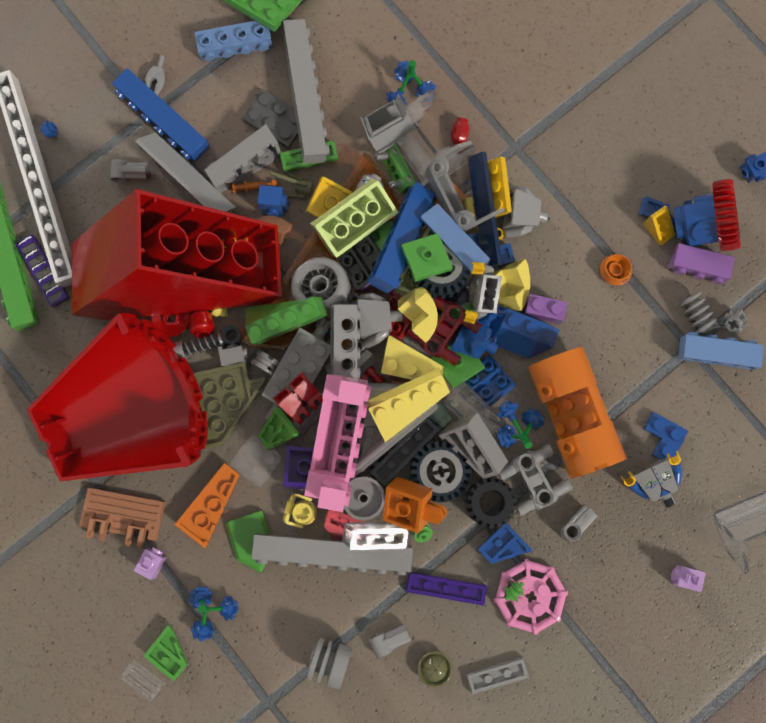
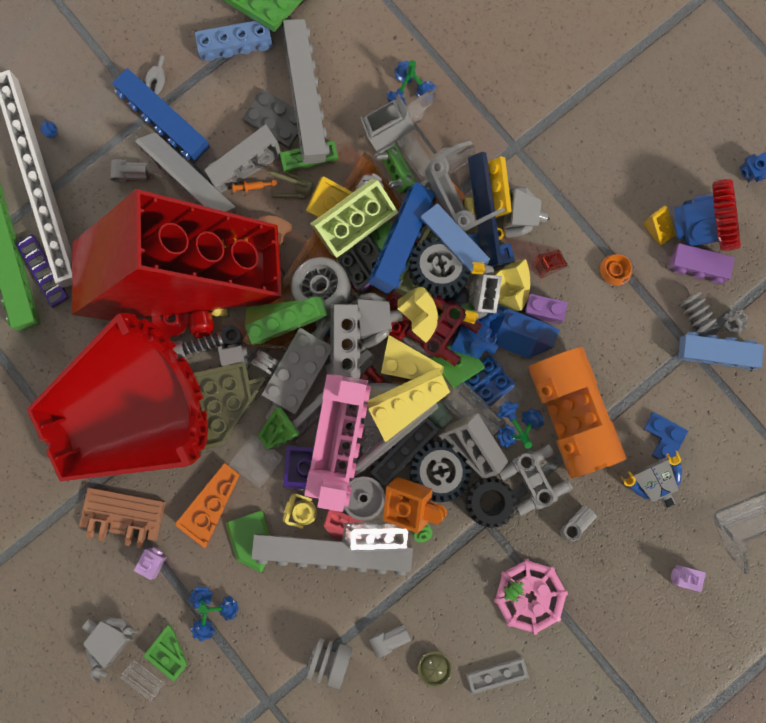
(105, 643): none -> light grey torso
(272, 201): blue brick -> none
(291, 401): red legs -> none
(426, 257): bright green plate -> none
(446, 588): dark purple tile -> none
(460, 131): red plant -> none
(503, 545): blue wing -> none
(549, 263): none -> clear red slope
(650, 206): blue slope -> none

